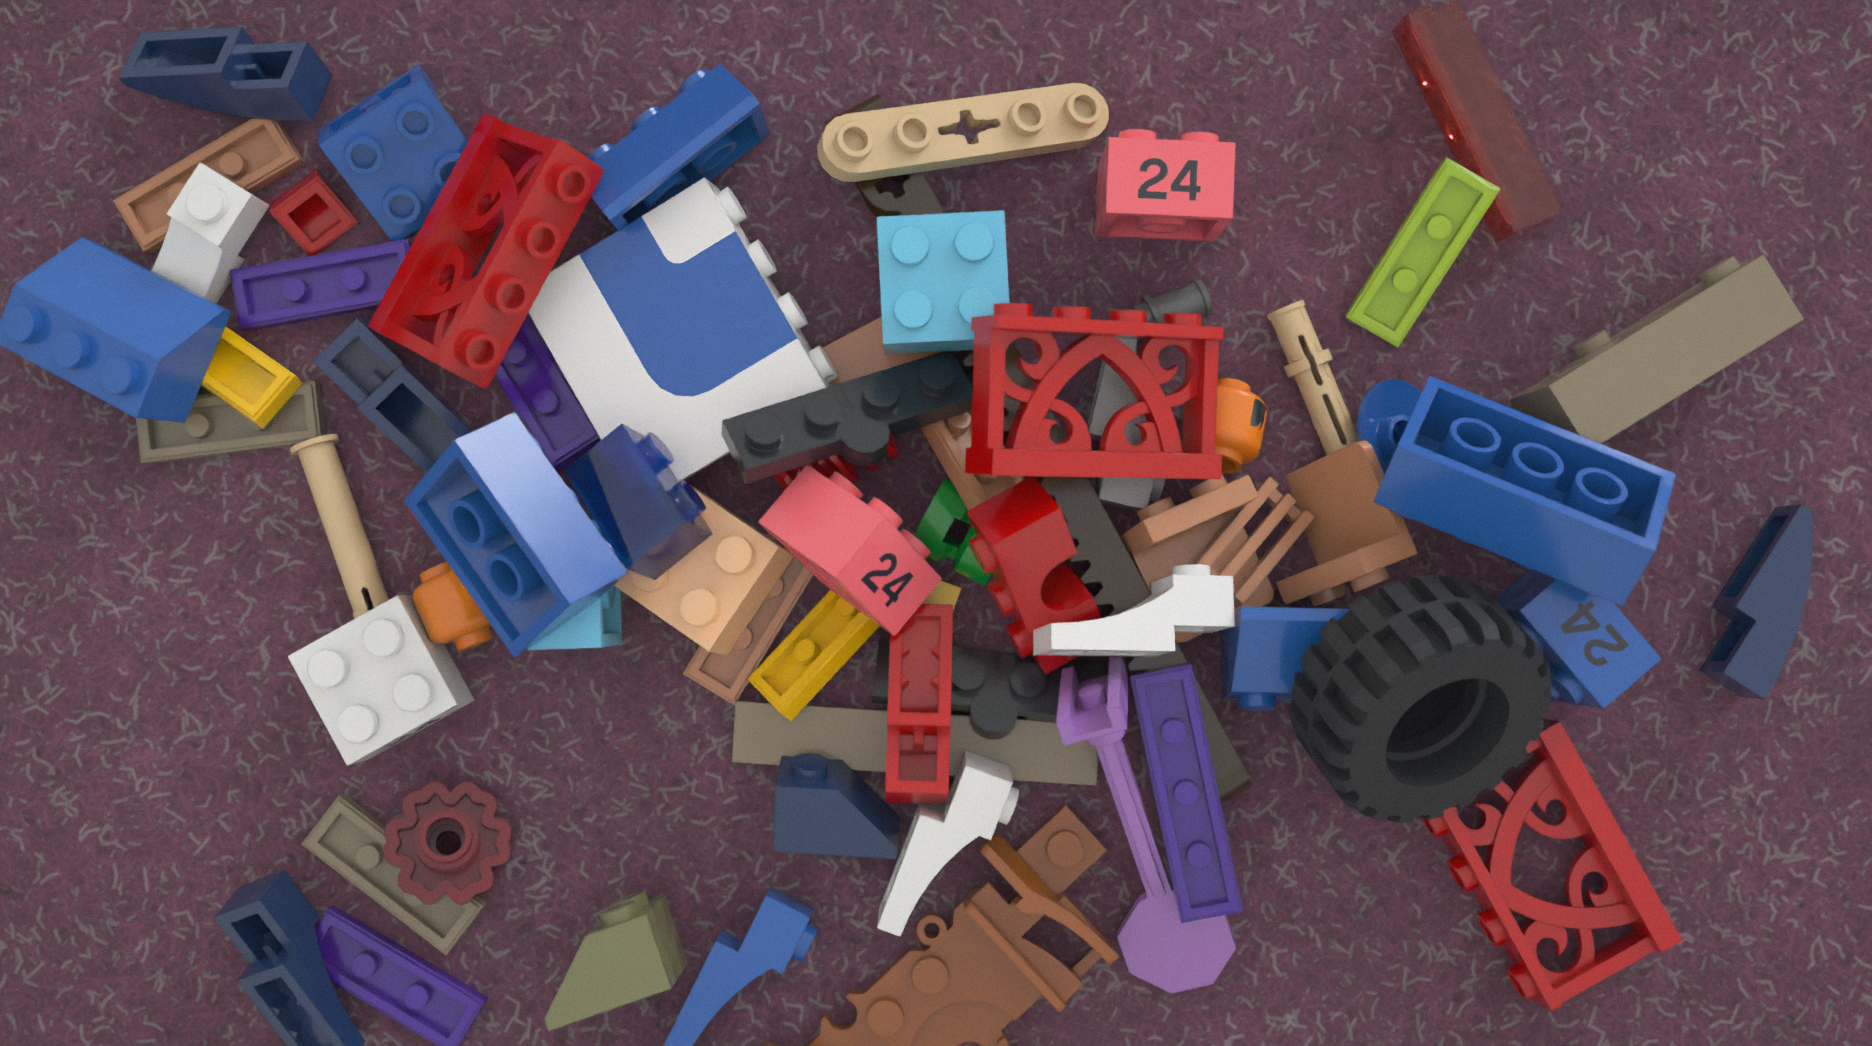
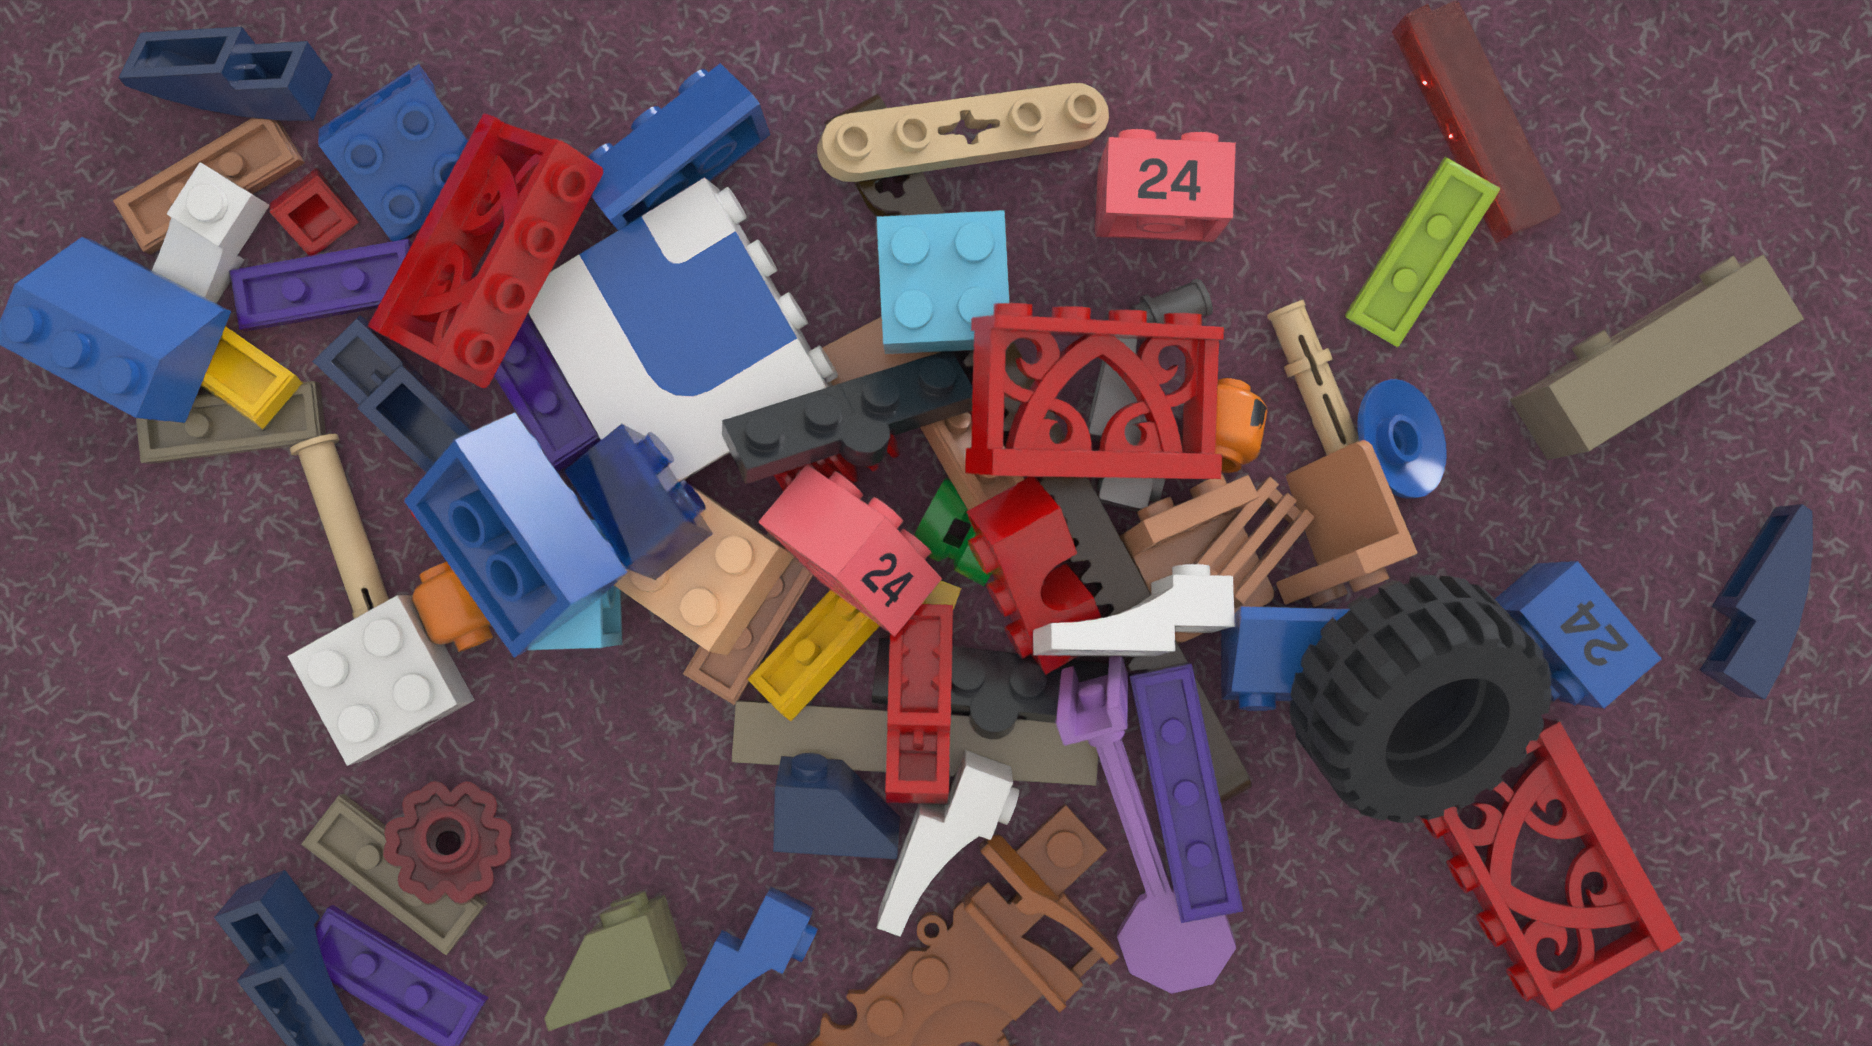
(1527, 491): blue brick -> none

